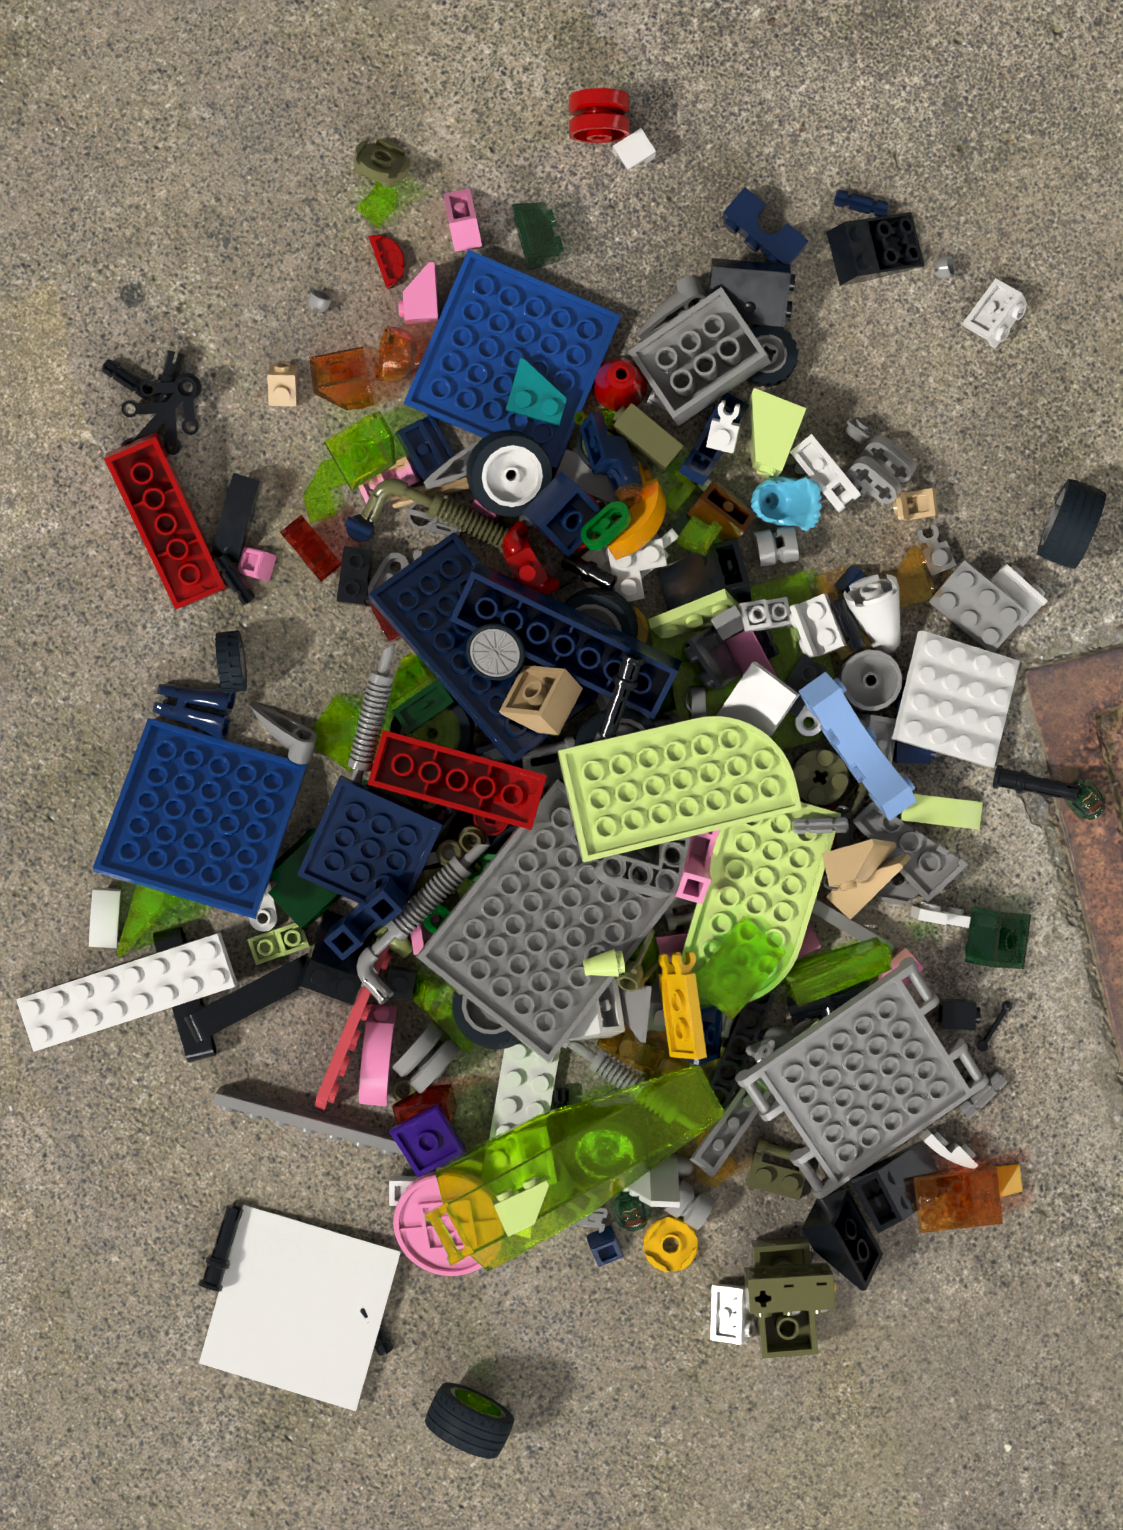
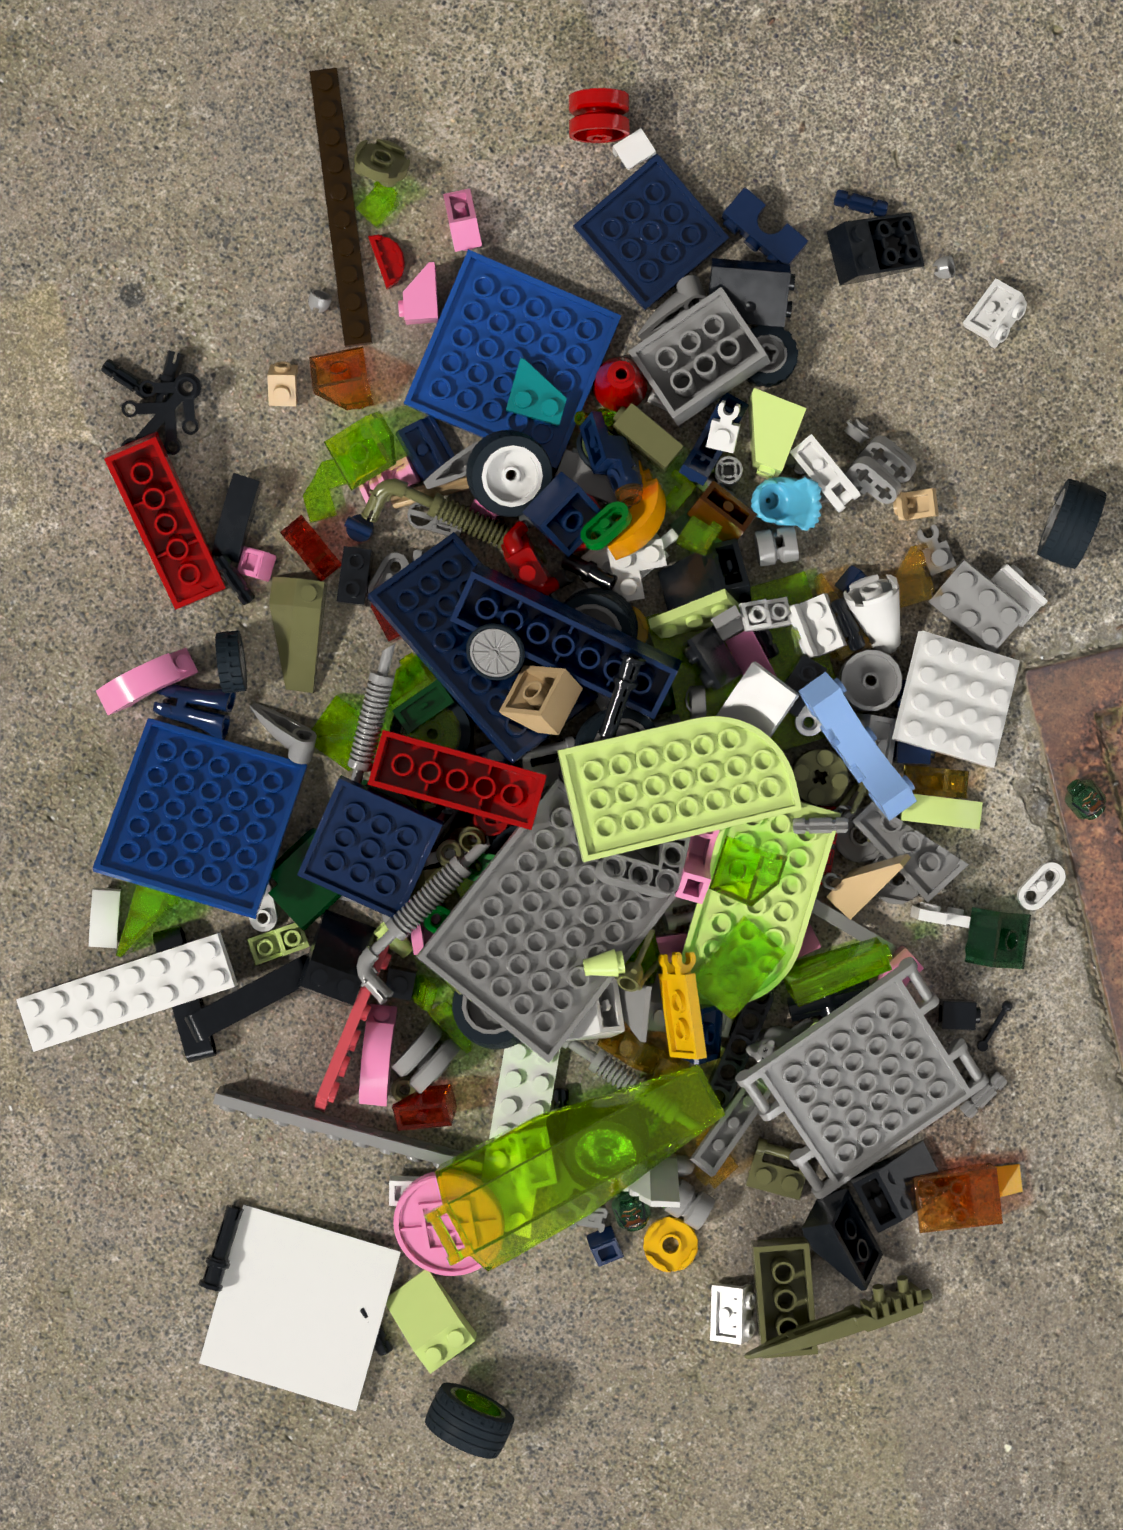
(145, 680): none -> bright pink arch
(297, 620): none -> olive wedge
(341, 207): none -> dark brown plate
(357, 924): dark blue arch -> none
(397, 356): clear orange cylinder -> none
(427, 1140): dark purple plate -> none
(430, 1320): none -> yellowish green slope
(520, 1207): yellowish green slope -> none
(536, 234): clear green slope -> none
(650, 232): none -> dark blue plate
(724, 474): none -> light grey wheel
(746, 871): none -> clear neon green slope
(789, 1289): olive piece -> none
(855, 862): tan slope -> none
(881, 1311): none -> olive piece
(938, 781): none -> clear yellow slope
(959, 1155): white slope -> none
(1022, 781): black pin -> none
(1040, 886): none -> white plate

